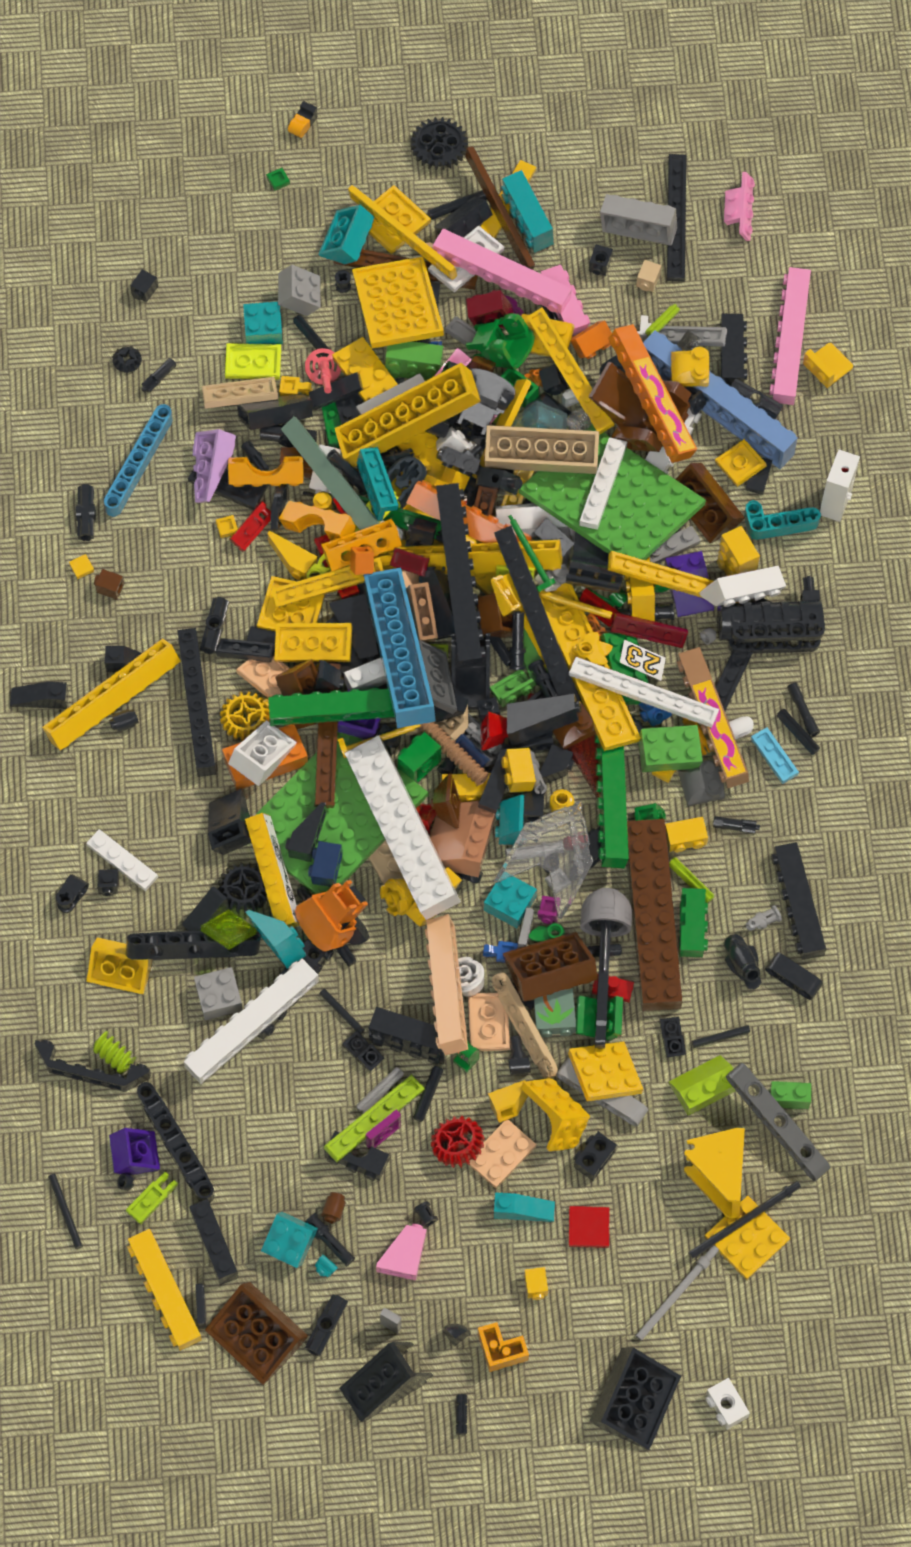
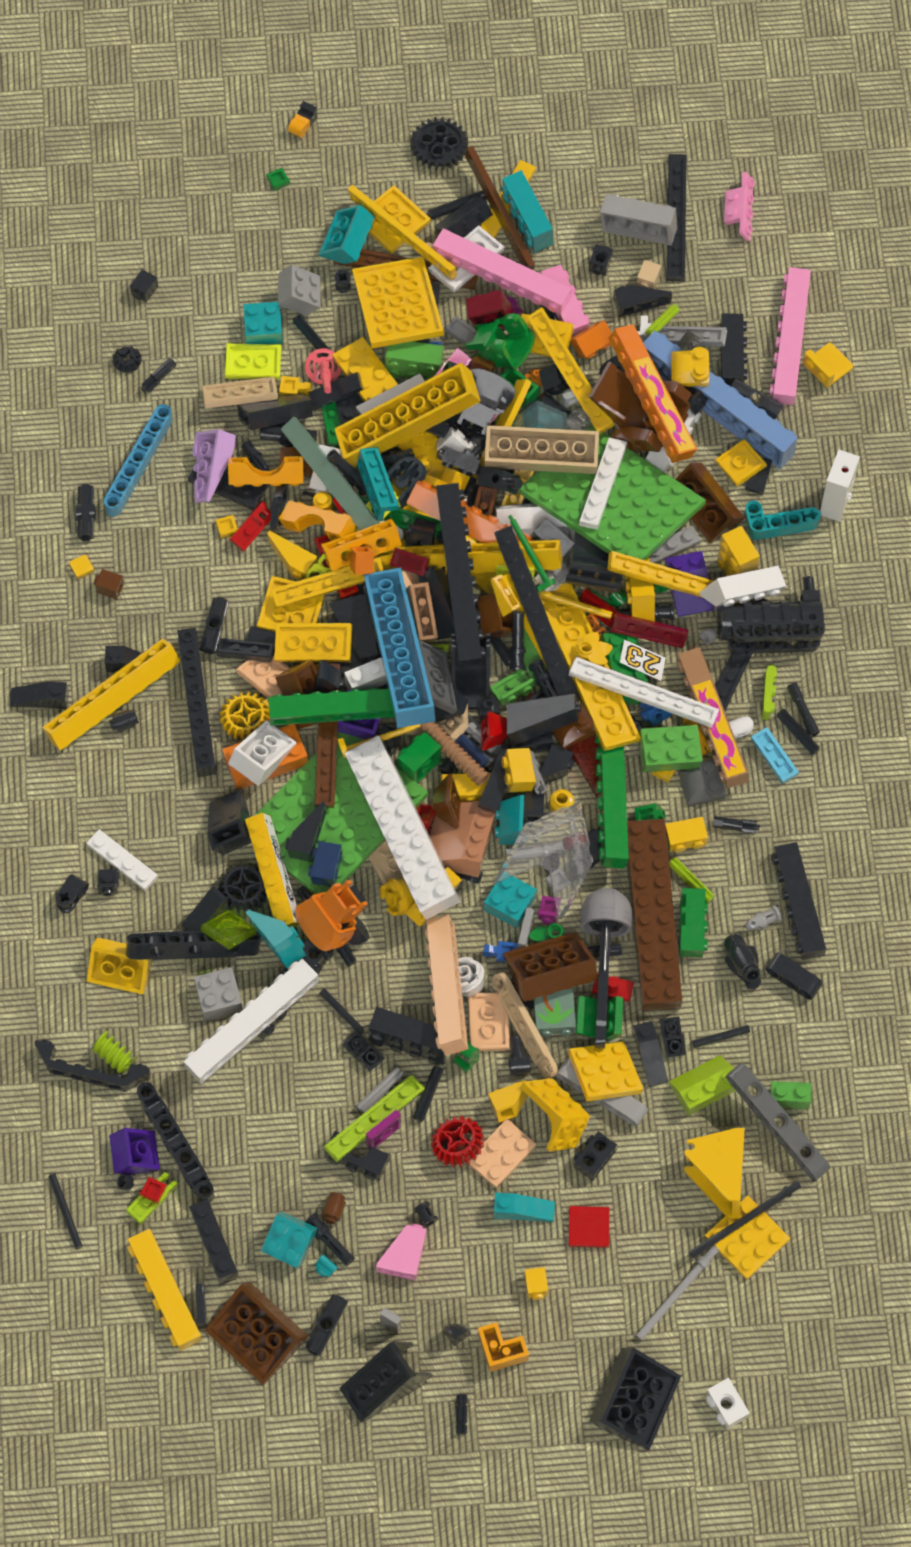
(153, 1190): none -> red tile
(637, 299): none -> black slope
(650, 1053): none -> black slope
(769, 691): none -> lime hinge

